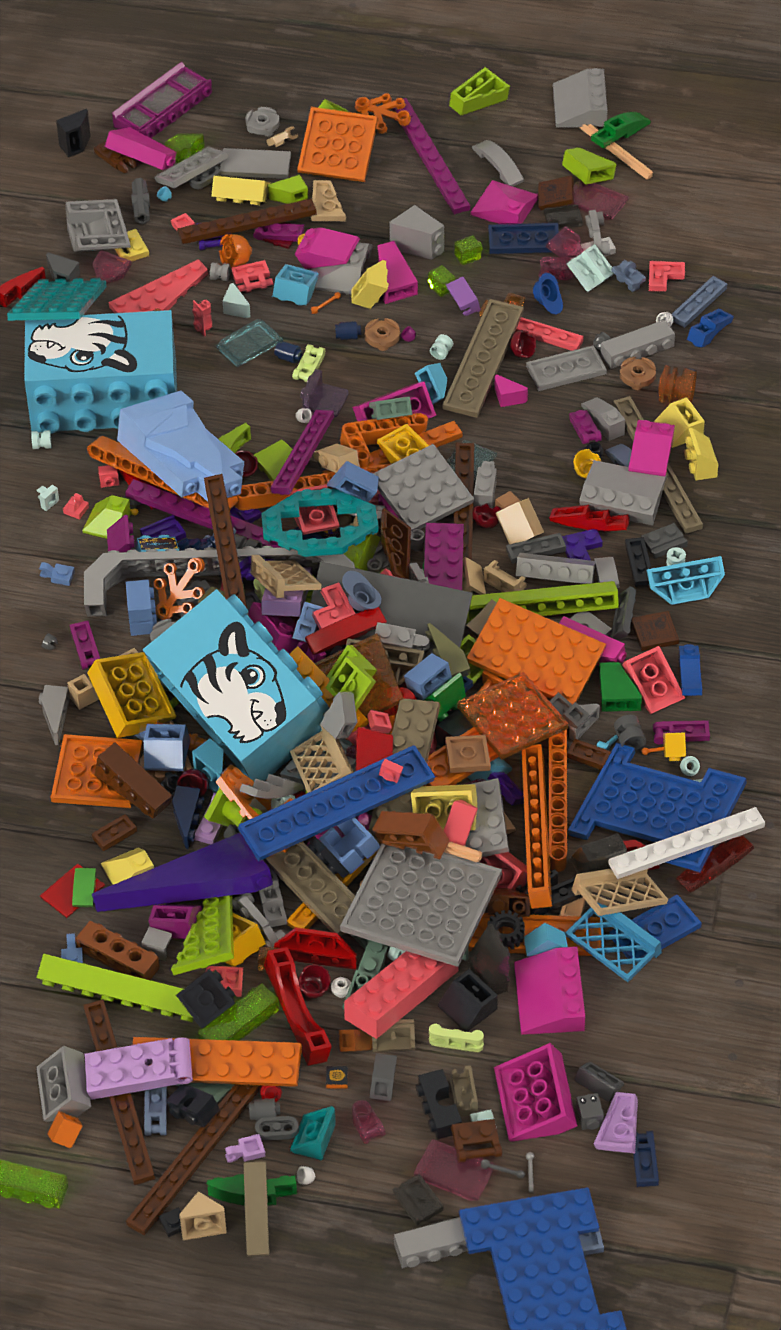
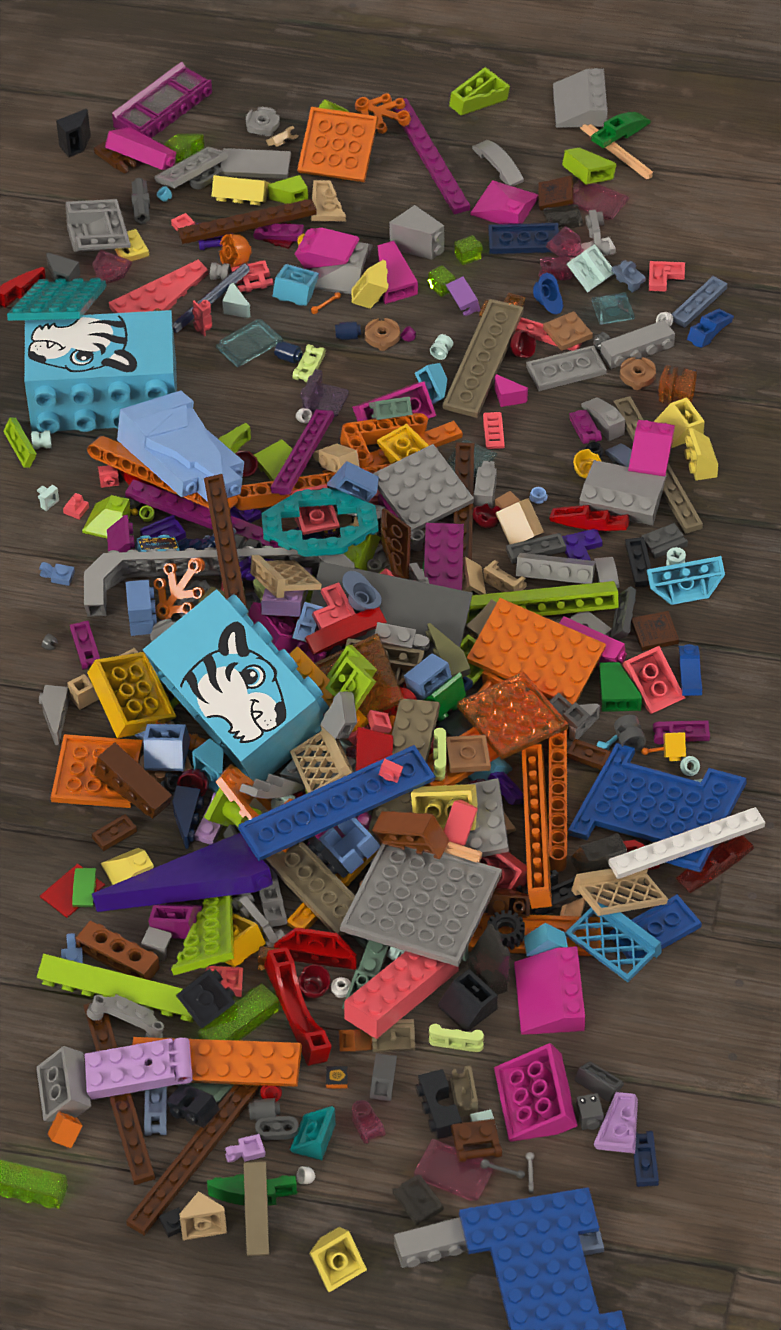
(19, 442): none -> lime plate
(127, 1011): none -> light grey plate
(143, 513): none -> lime hinge
(212, 296): none -> dark blue axle
(337, 1258): none -> light yellow slope
(439, 753): none -> yellowish green plate
(494, 421): none -> coral slope
(538, 495): none -> light blue plate
(567, 331): none -> medium nougat plate
(613, 308): none -> clear light blue slope

